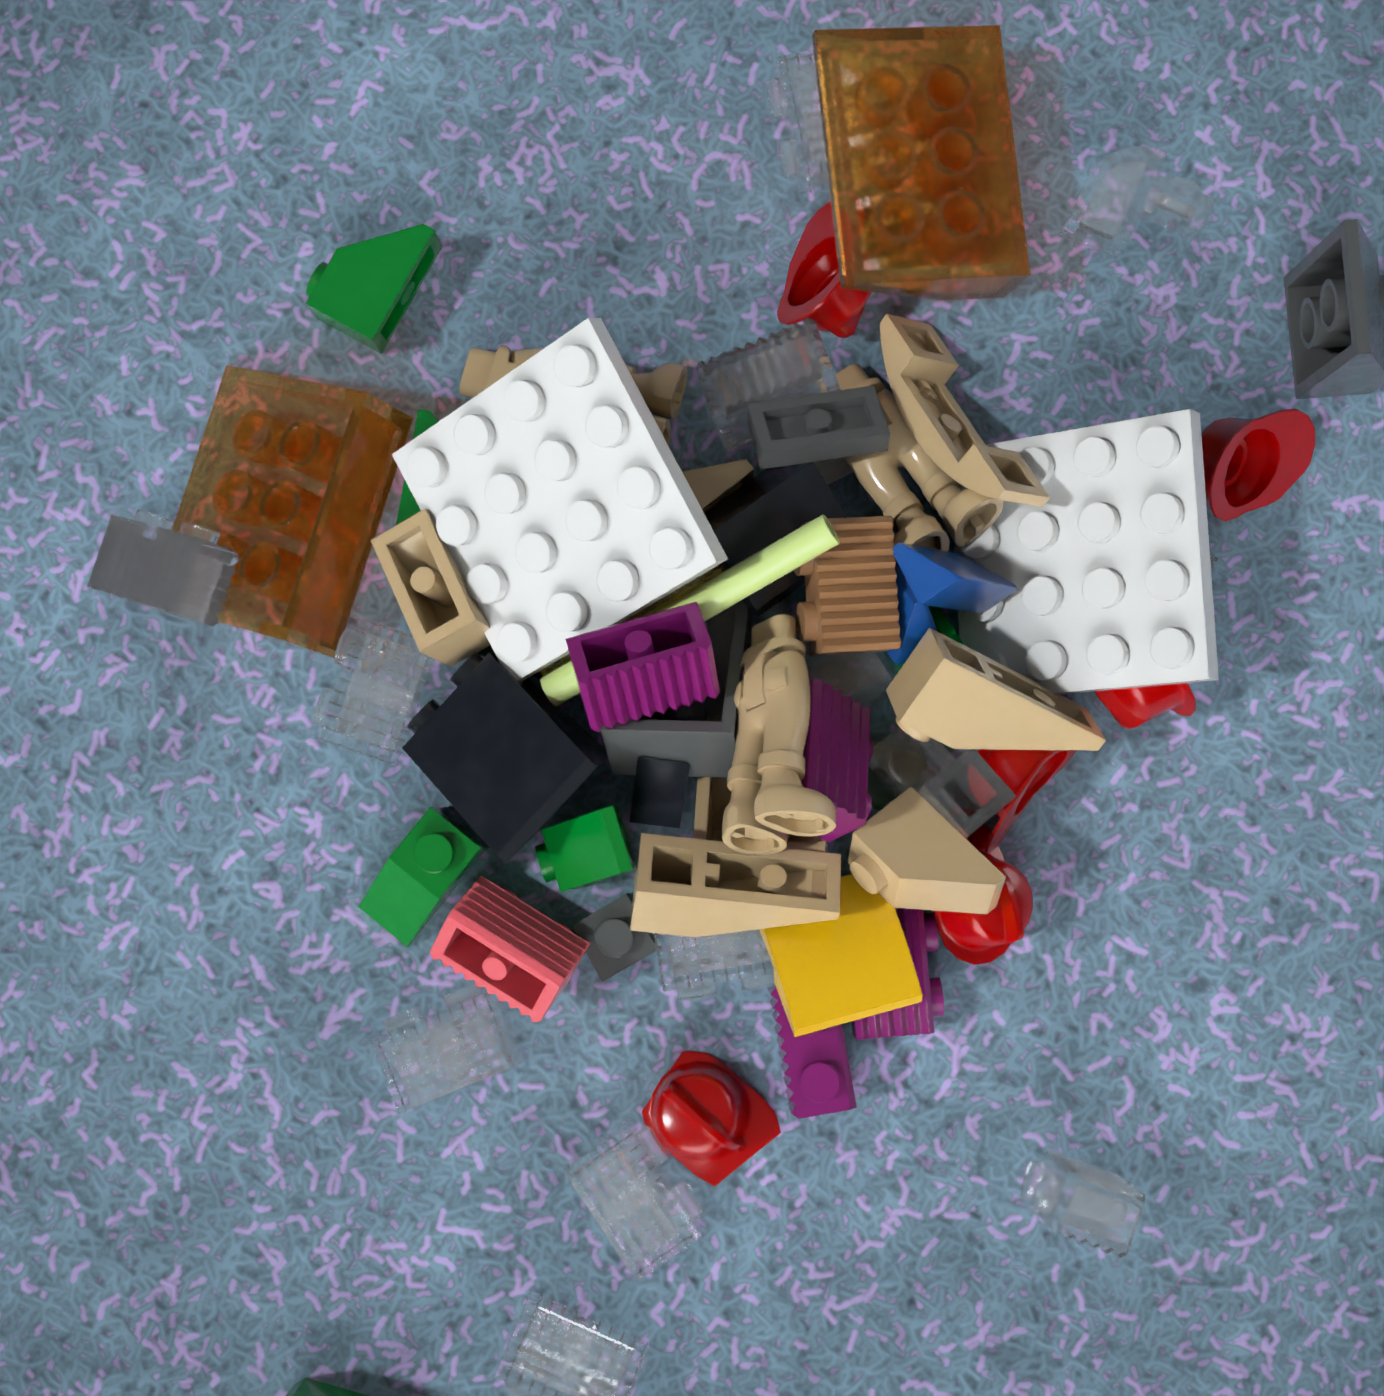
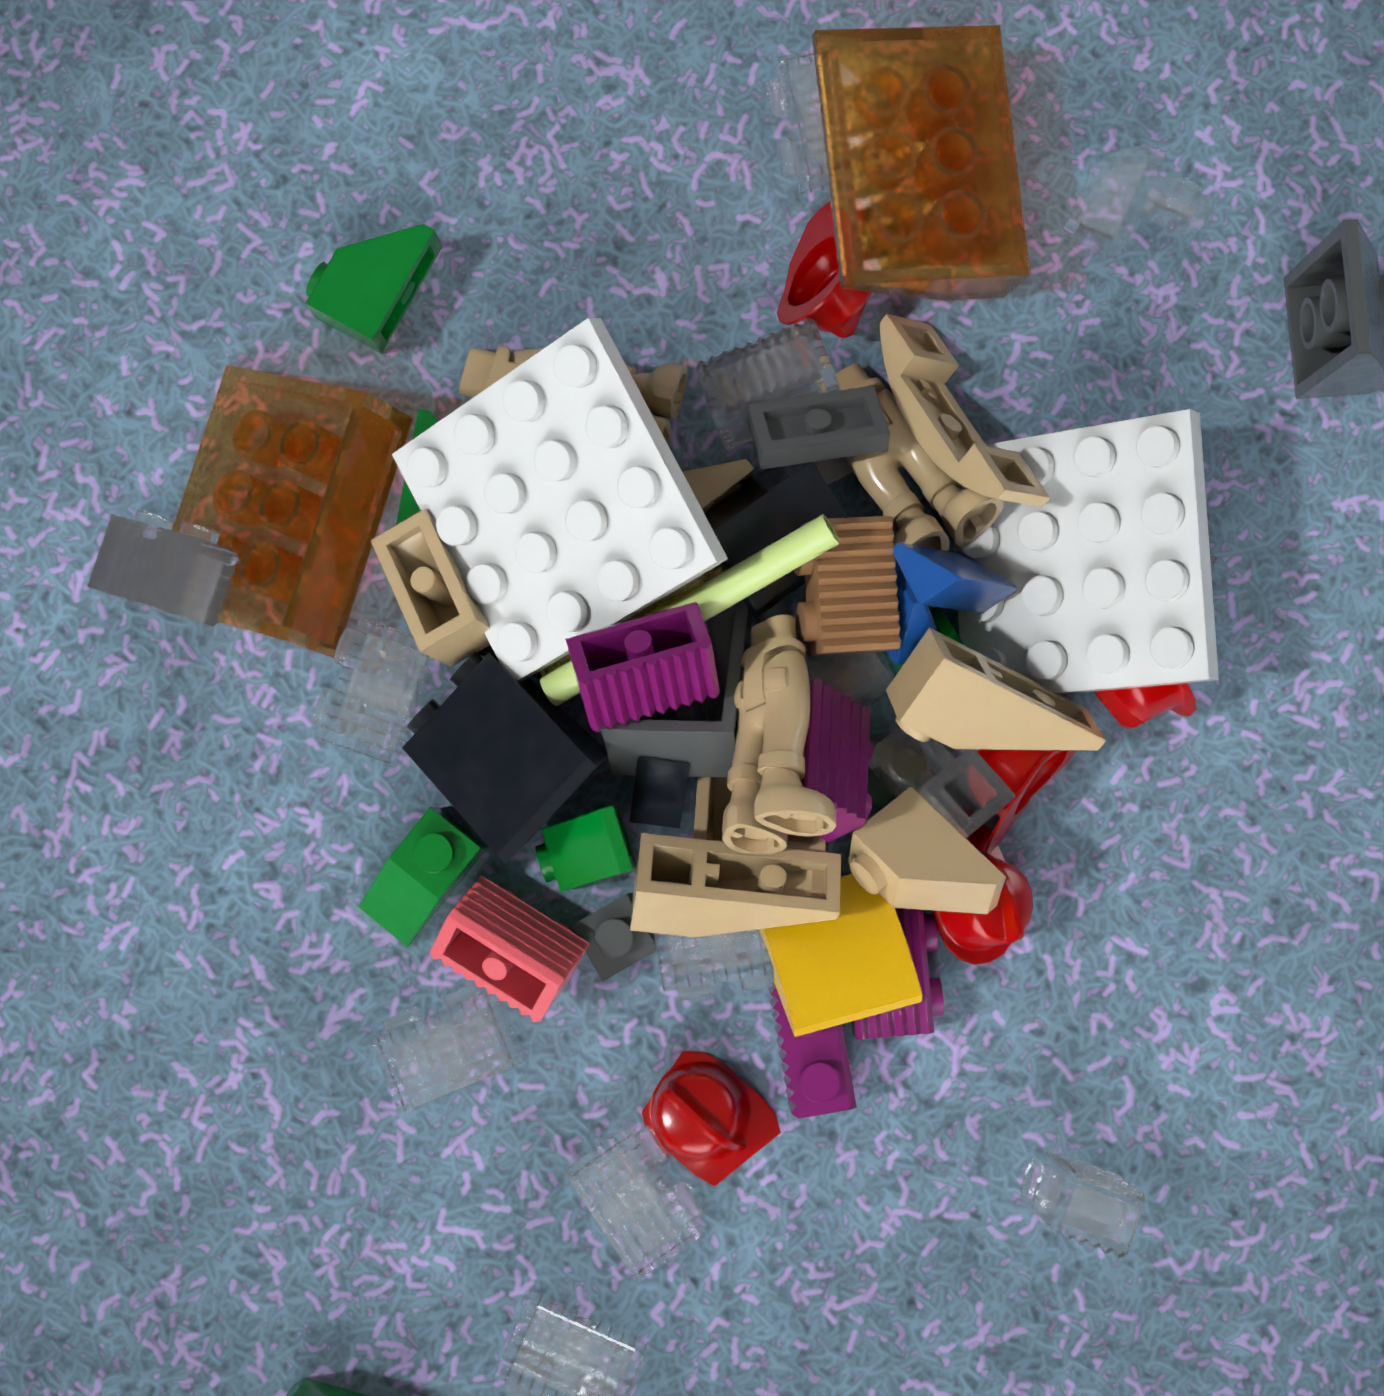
(1254, 460): red piece -> none

